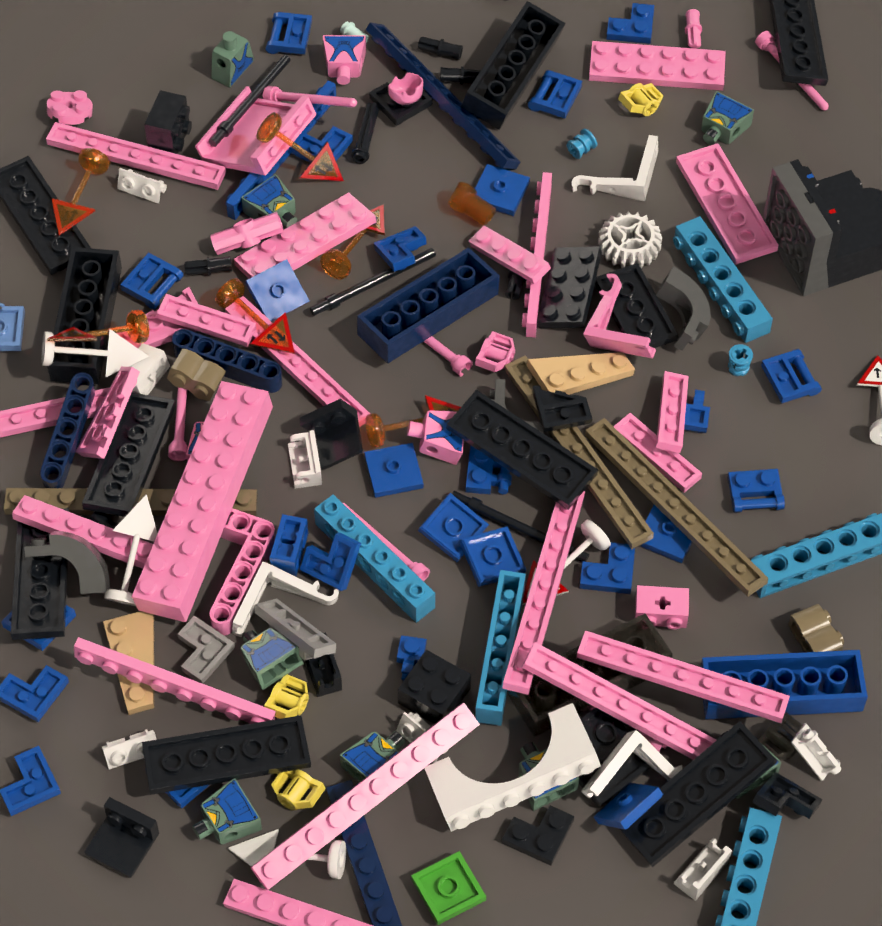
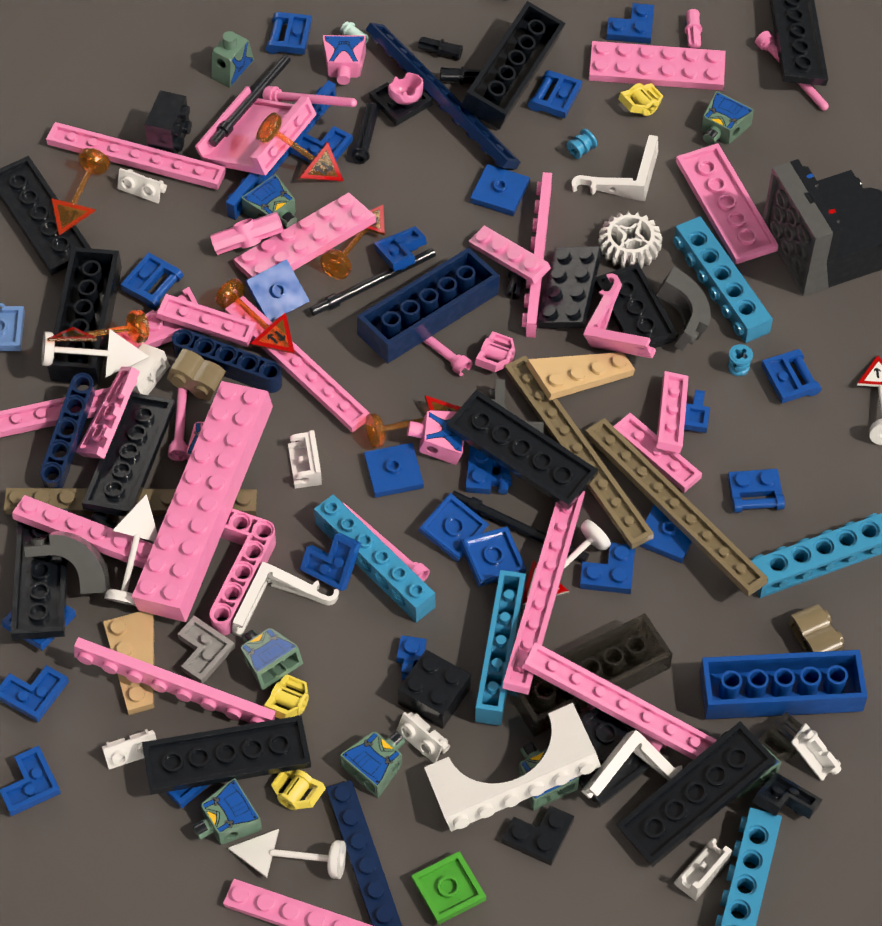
(69, 107): bright pink plate -> none
(122, 838): black bracket -> none
(208, 266): black axle -> none
(285, 621): light grey hinge -> none
(289, 544): blue brick -> none
(324, 674): black hinge -> none
(335, 432): black bracket -> none
(364, 796): bright pink plate -> none
(466, 201): clear orange piece -> none
(560, 409): black wing -> none
(628, 806): blue plate -> none
(672, 601): bright pink brick -> none
(683, 676): bright pink plate -> none

